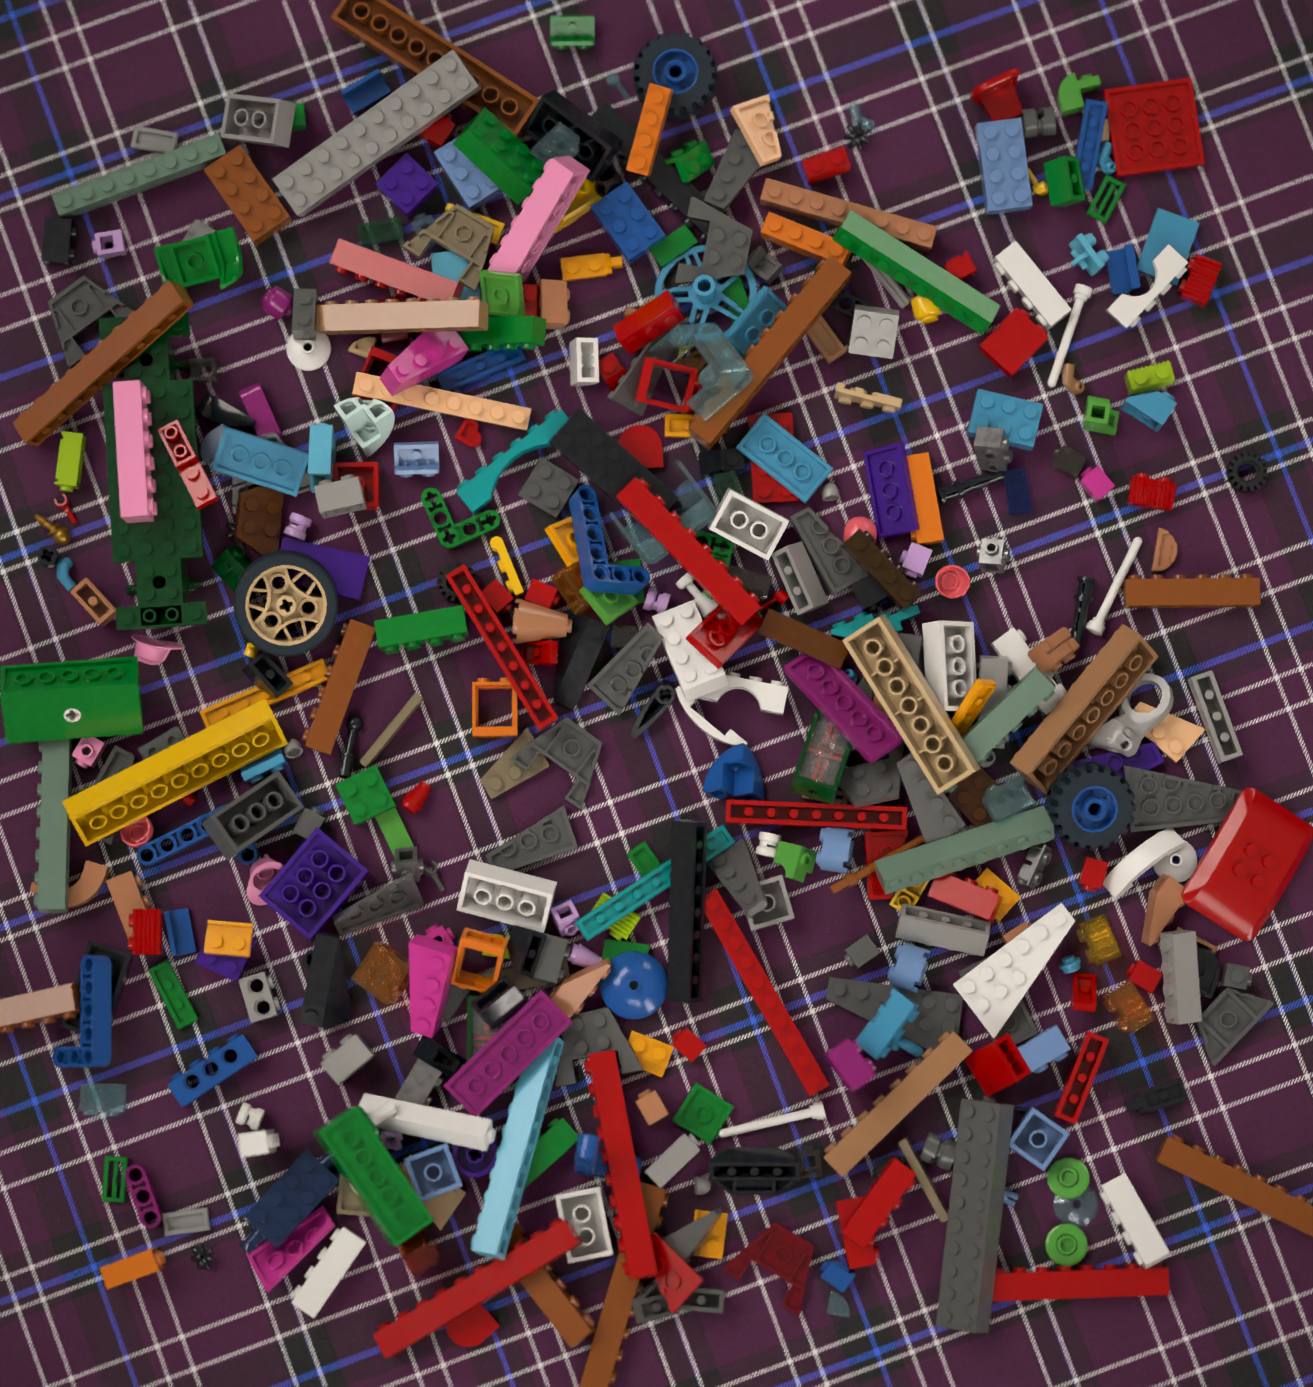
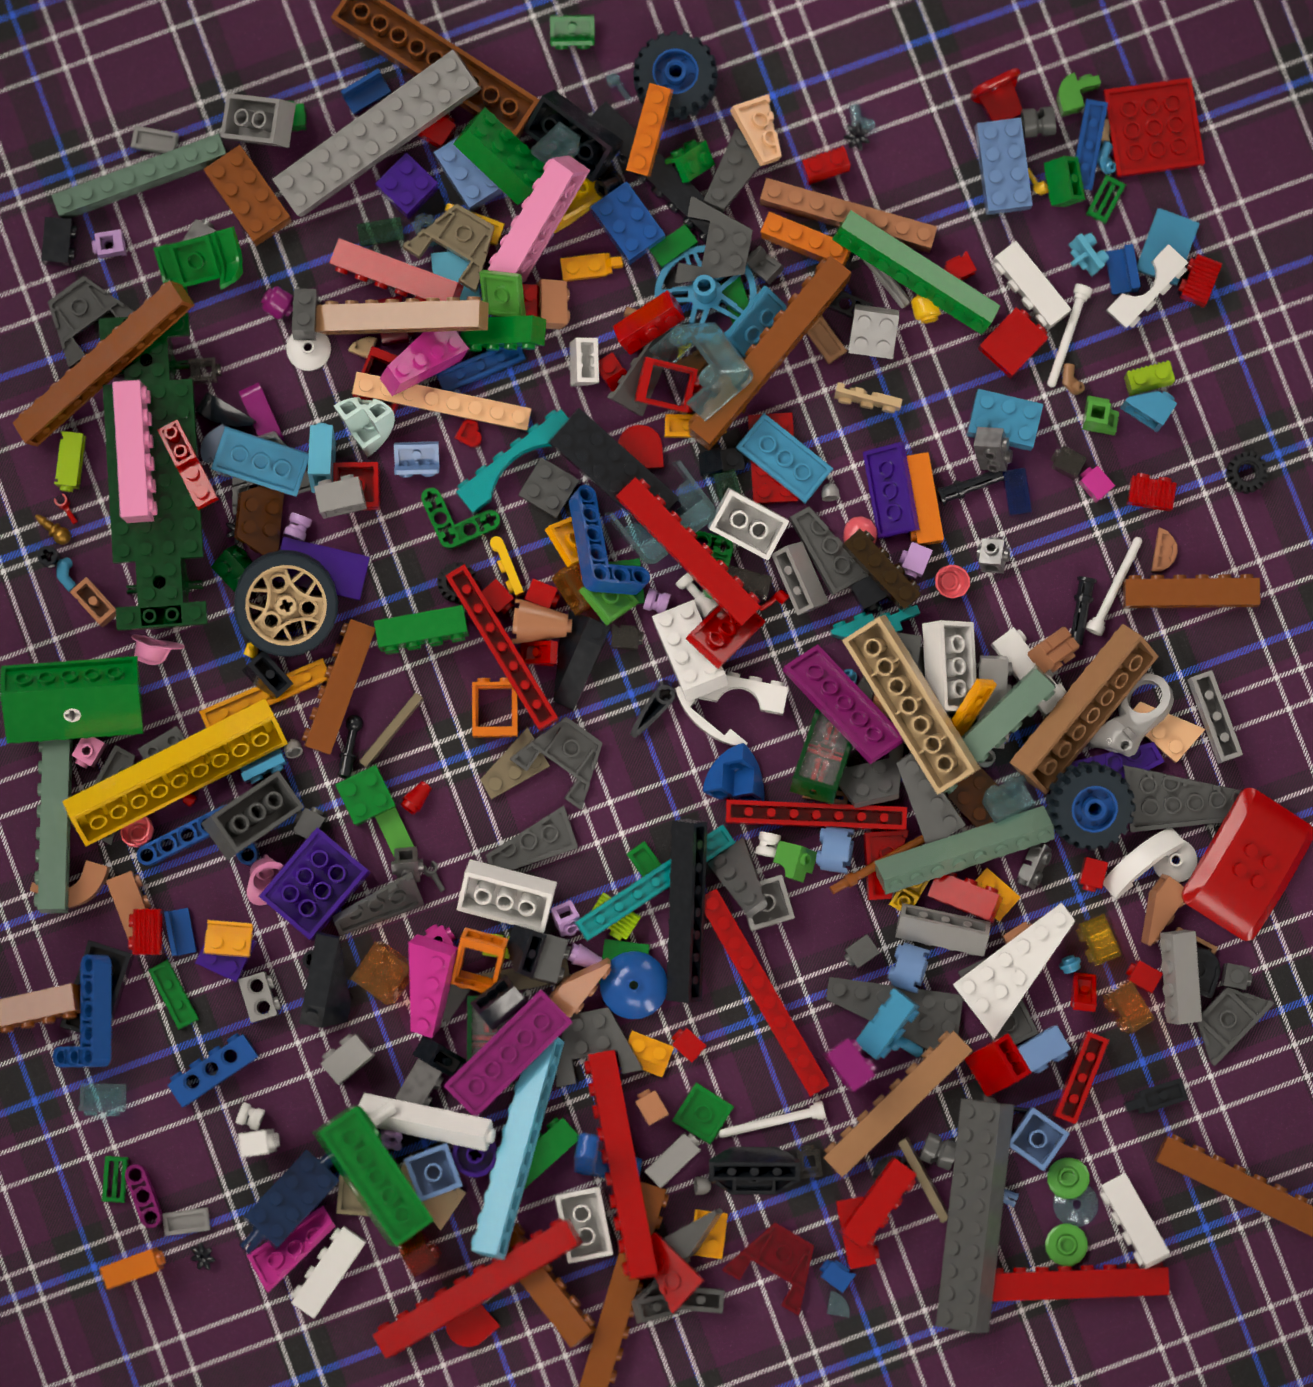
(623, 672): dark grey wing -> none
(803, 639): reddish brown panel -> none

